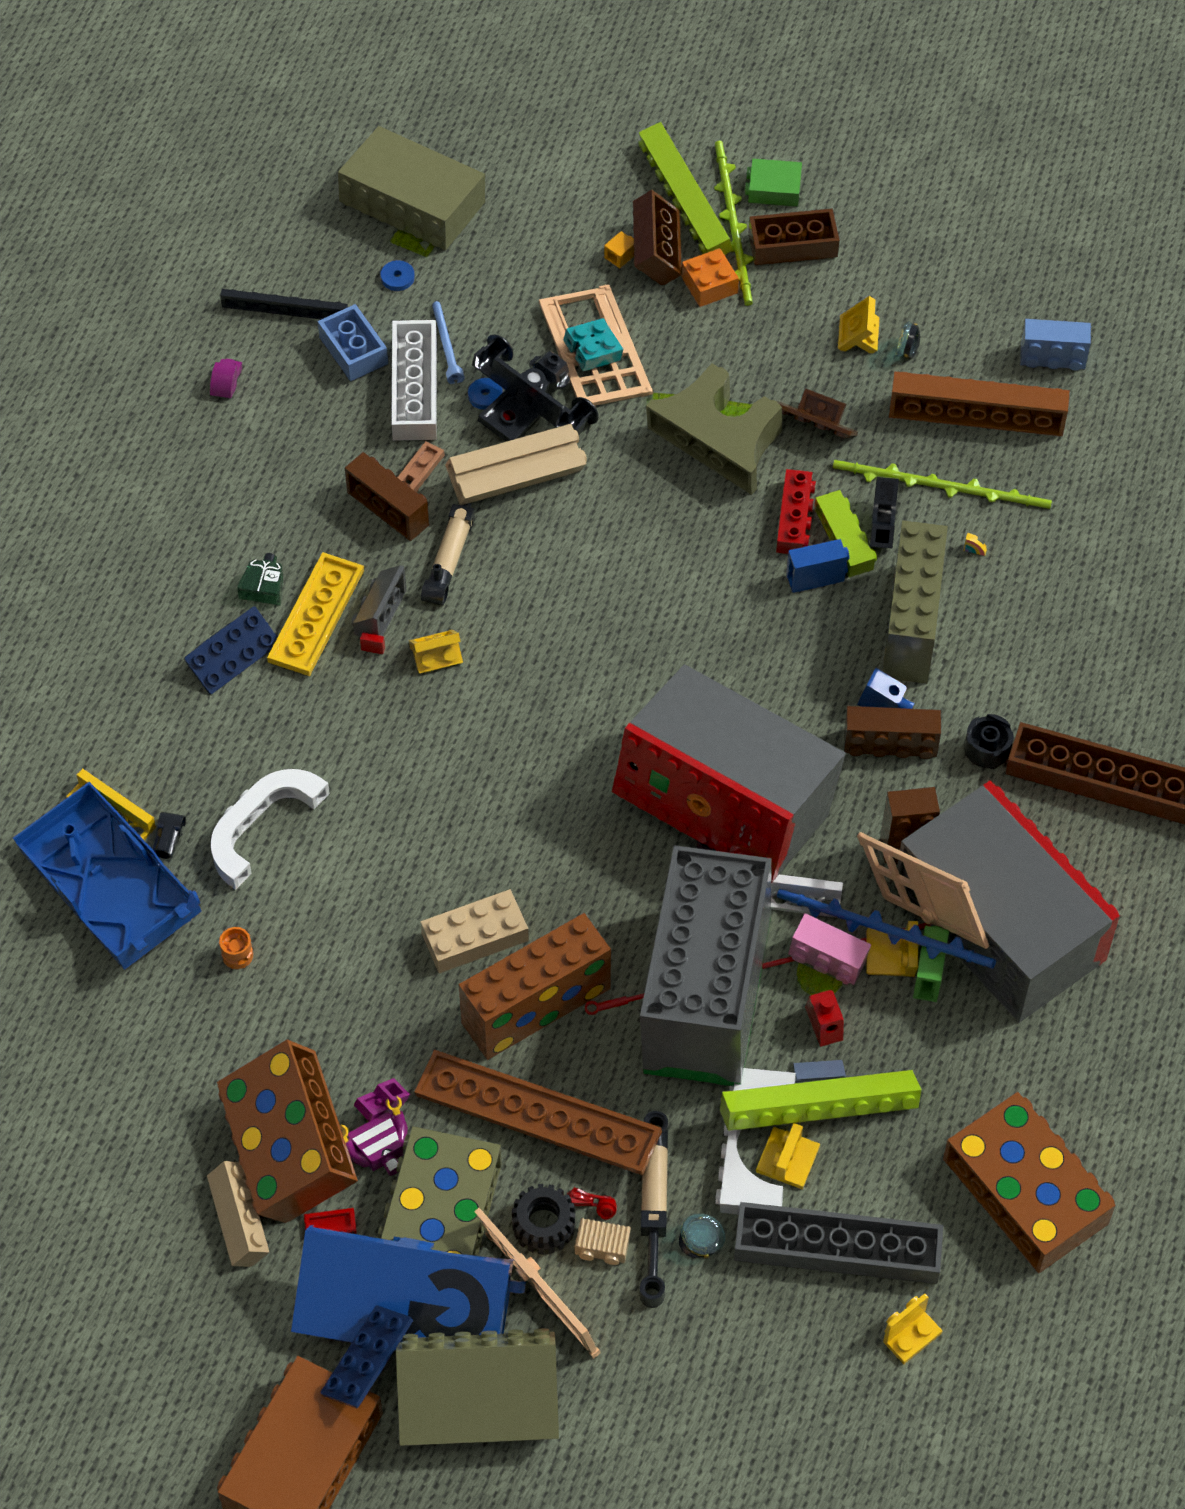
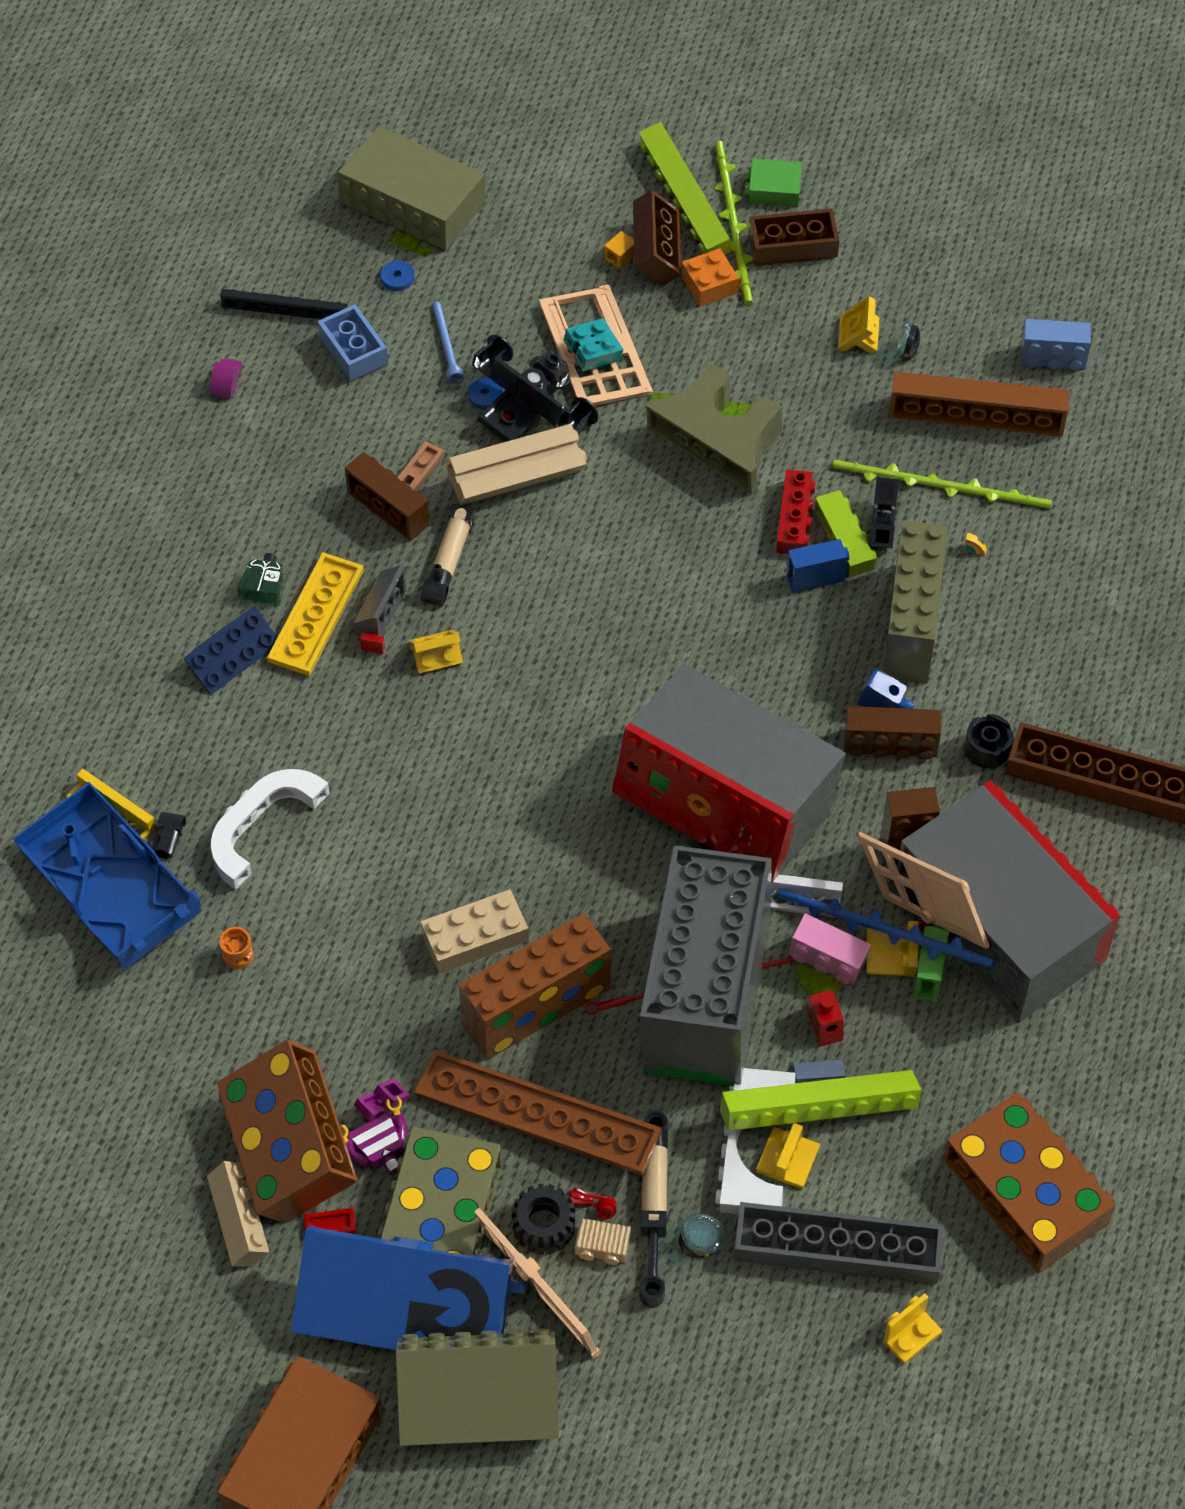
(366, 1356): dark blue bracket -> none
(414, 380): white brick -> none
(822, 410): reddish brown bracket -> none

